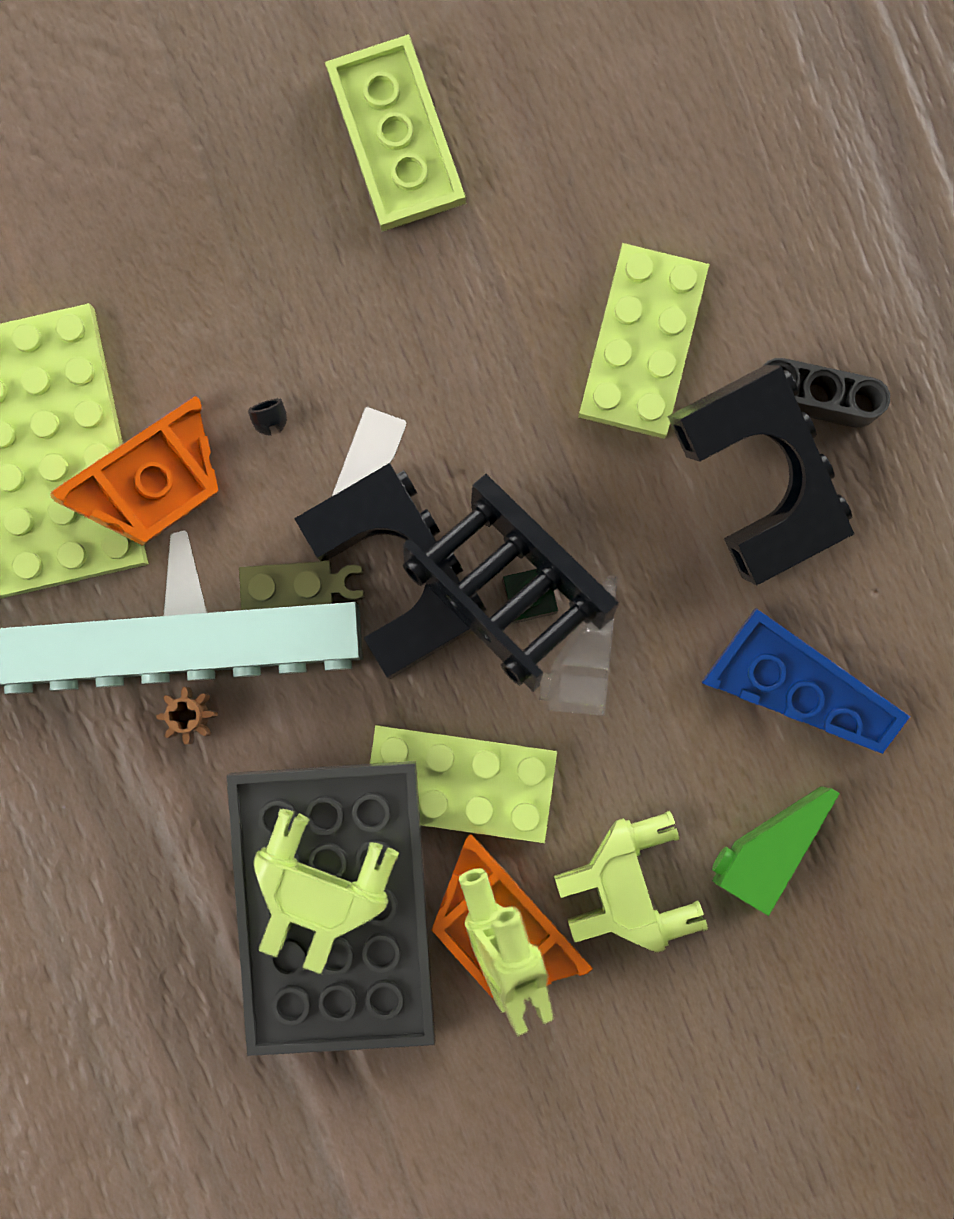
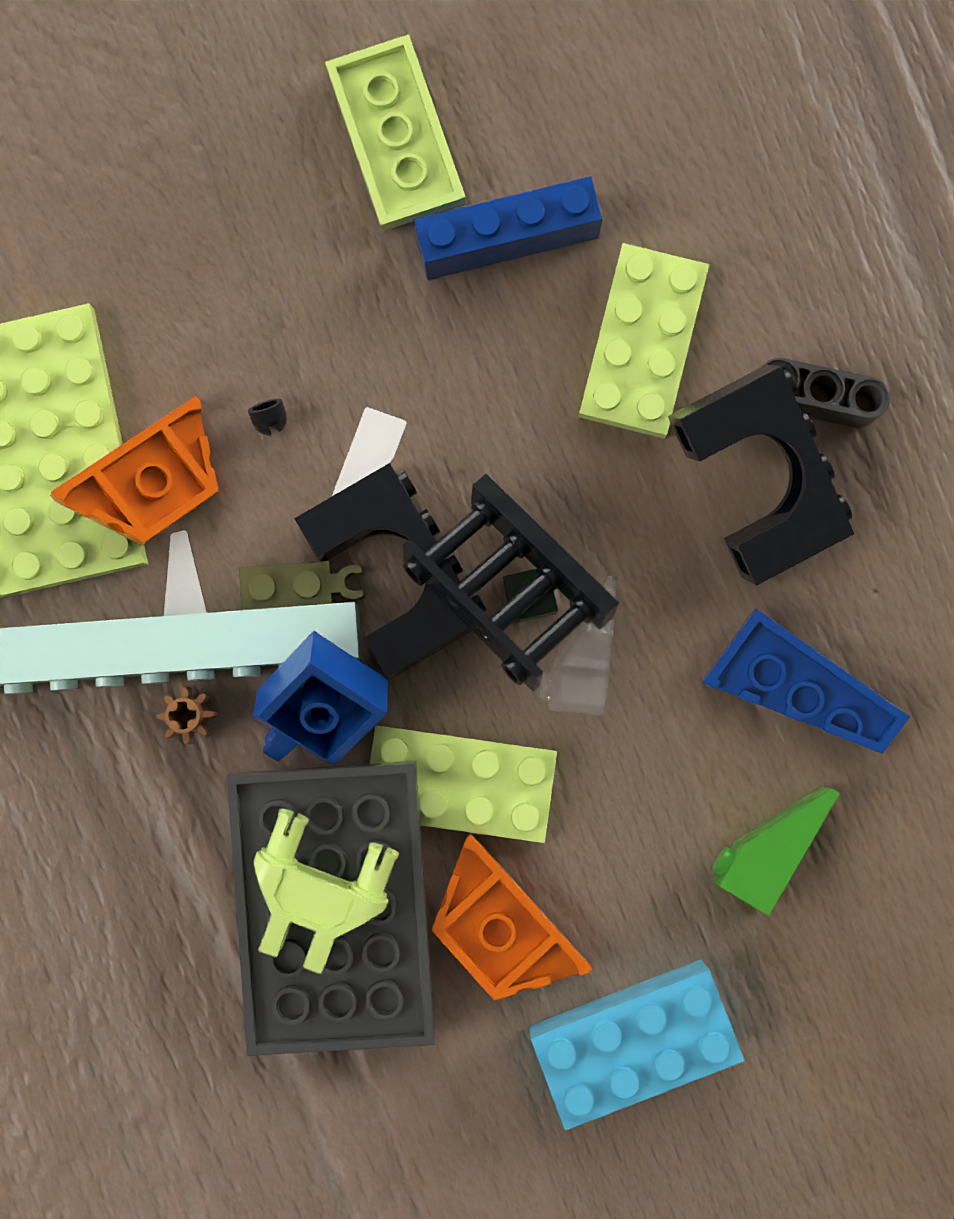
(320, 701): none -> blue hinge
(503, 951): yellowish green connector -> none
(508, 228): none -> blue brick
(623, 891): yellowish green connector -> none
(635, 1044): none -> medium azure brick

